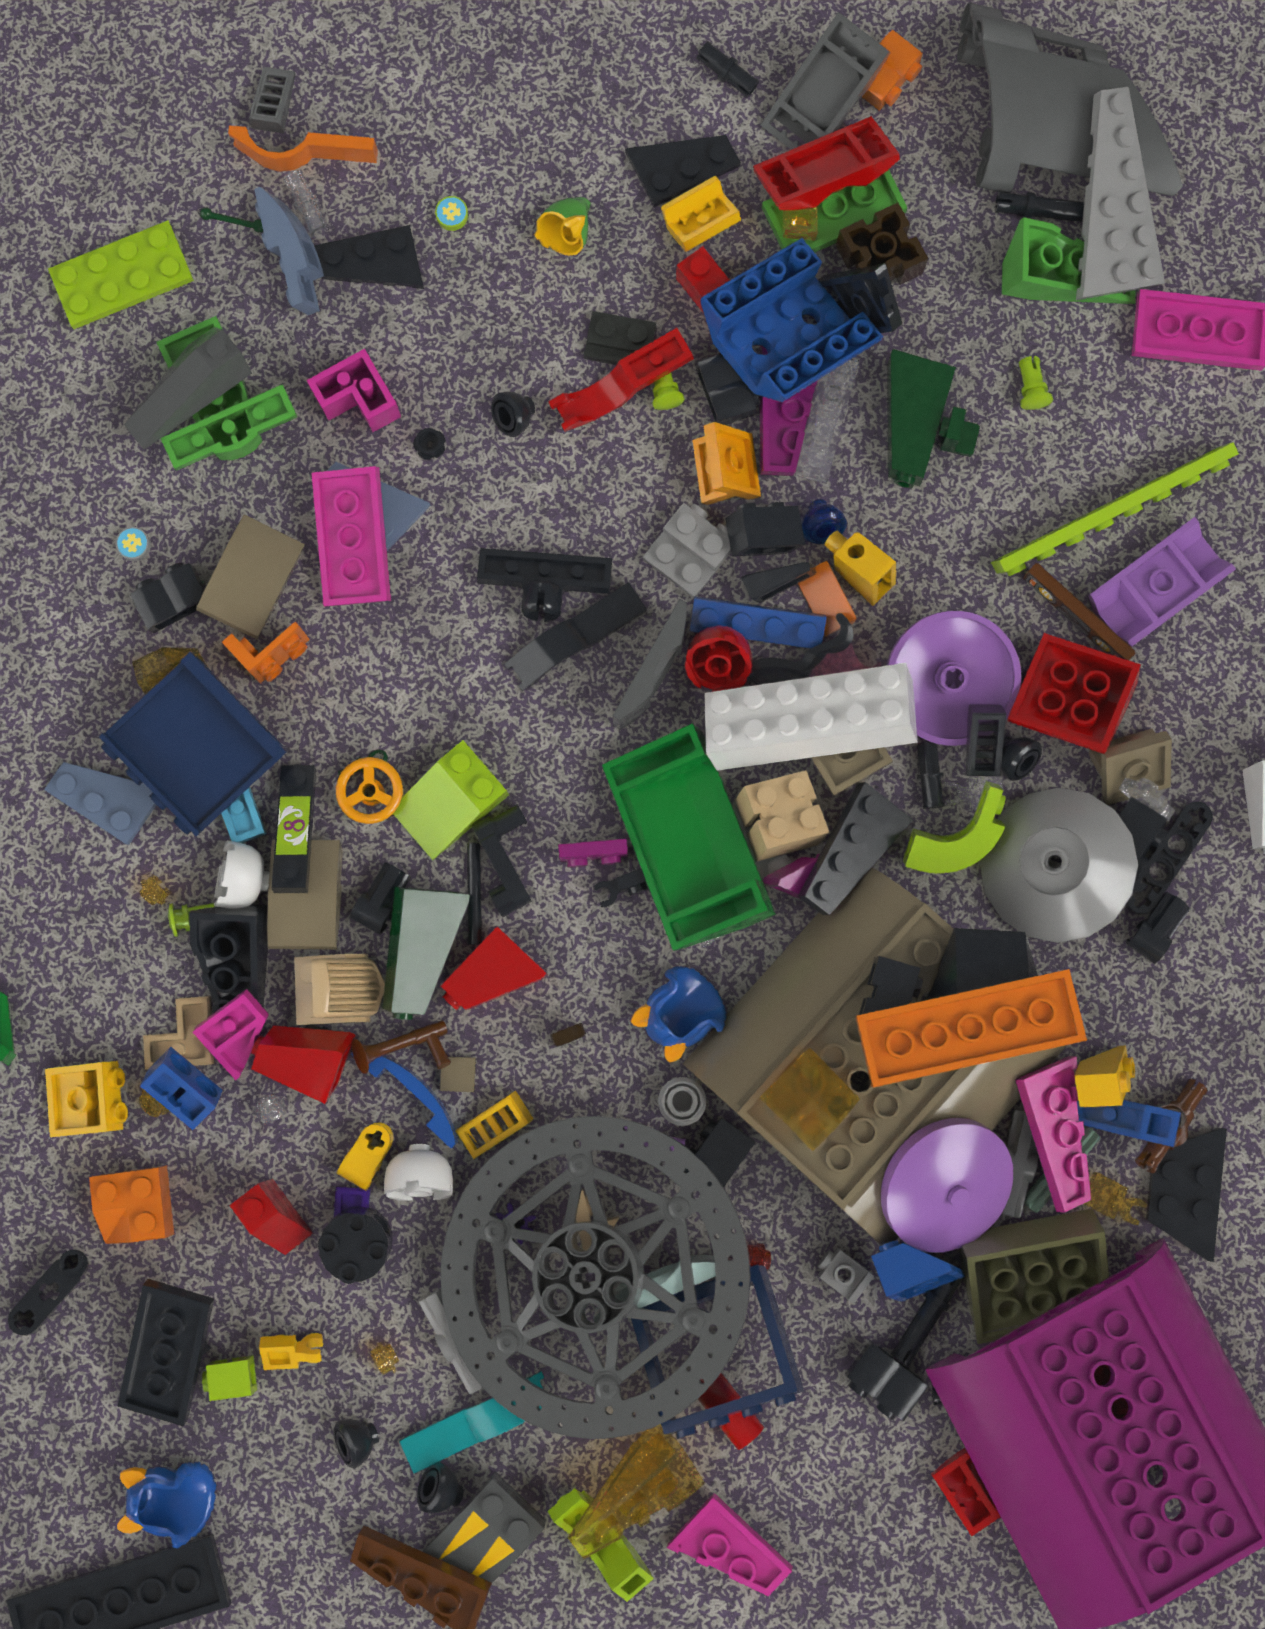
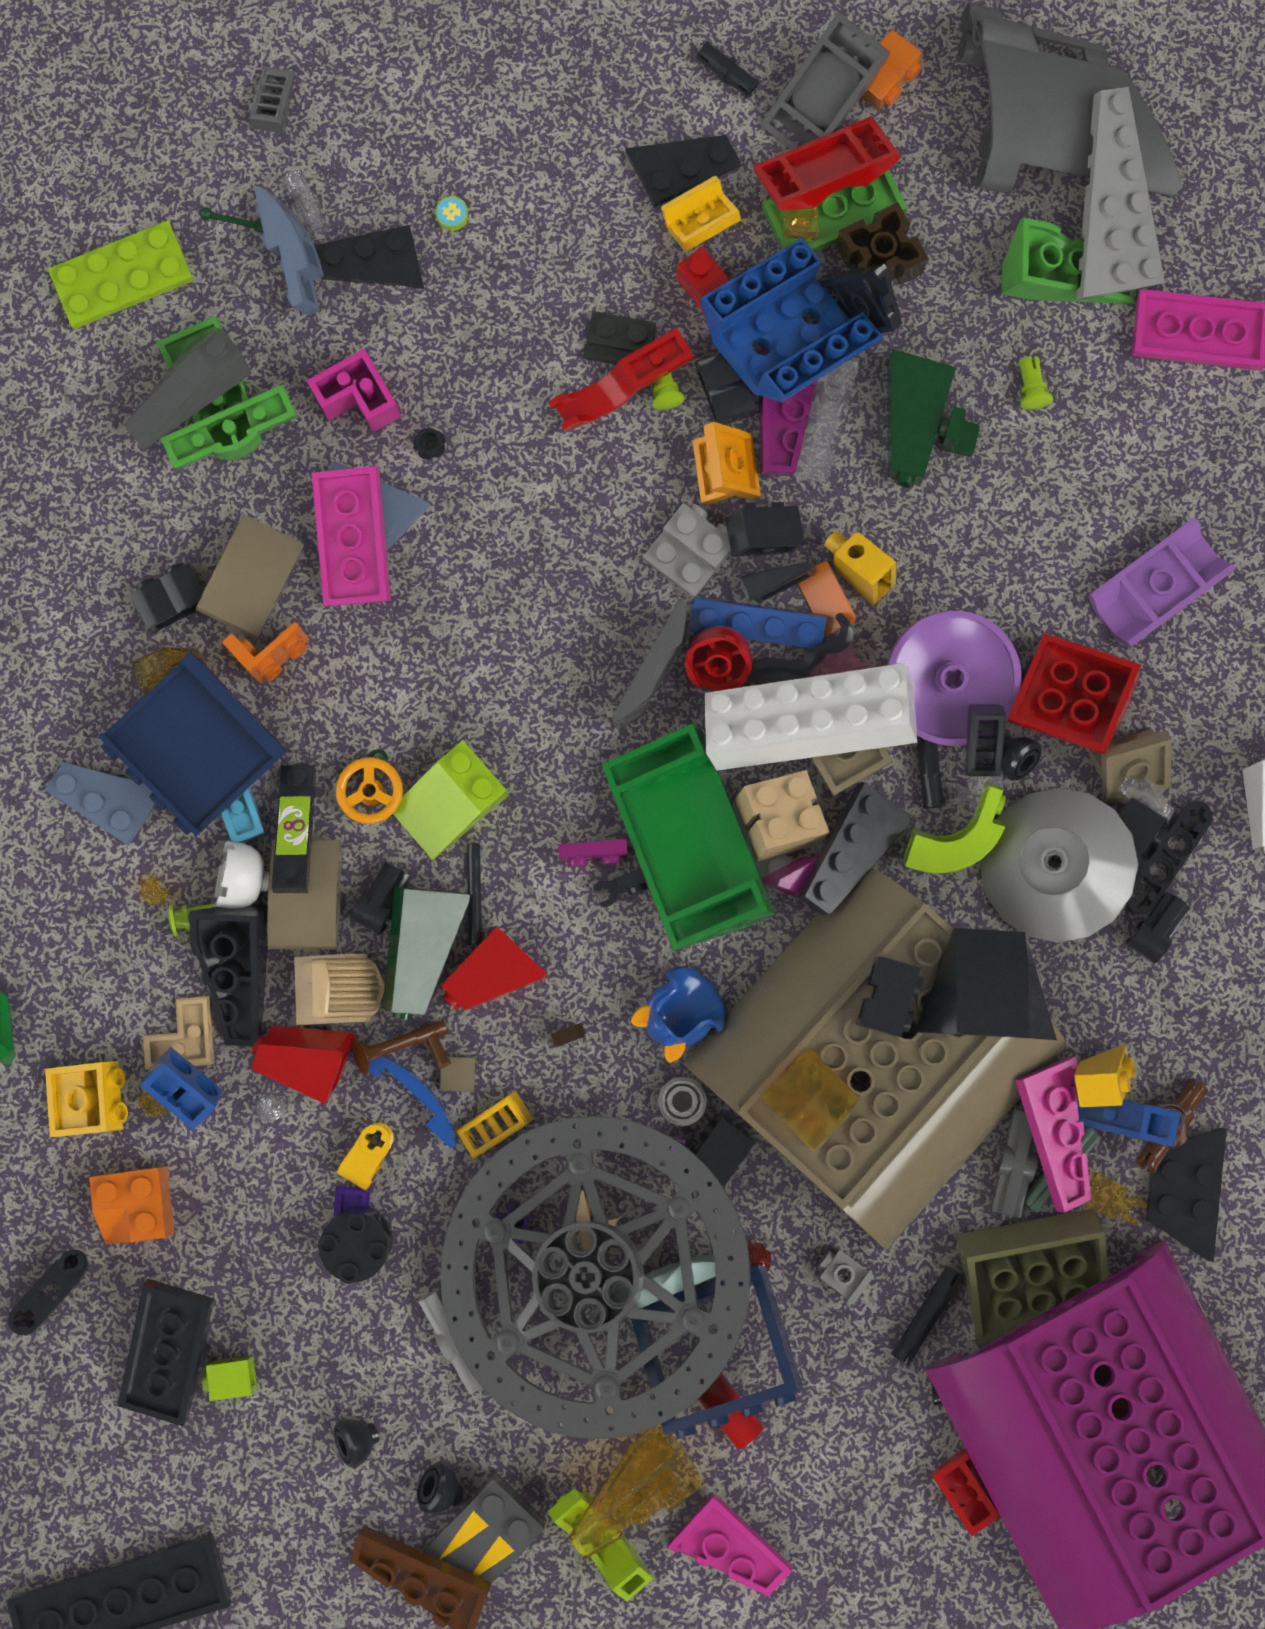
(133, 544): tile -> none
(168, 1501): blue hair -> none
(233, 1031): dark pink wing -> none
(271, 1217): red slope -> none
(286, 1352): yellow plate -> none
(314, 146): orange piece -> none
(384, 1358): clear yellow plate -> none
(418, 1175): white cylinder -> none
(460, 1431): teal piece -> none
(511, 893): black beam -> none
(512, 412): black brick -> none
(544, 577): black plate -> none
(564, 226): yellow hat -> none
(575, 635): black piece -> none
(822, 521): clear blue brick -> none
(885, 1380): black brick -> none
(911, 1272): blue slope -> none
(946, 1185): medium lavender dish -> none
(970, 1028): orange plate -> none
(1031, 205): black pin -> none
(1077, 613): reddish brown tile -> none
(1127, 504): lime plate -> none

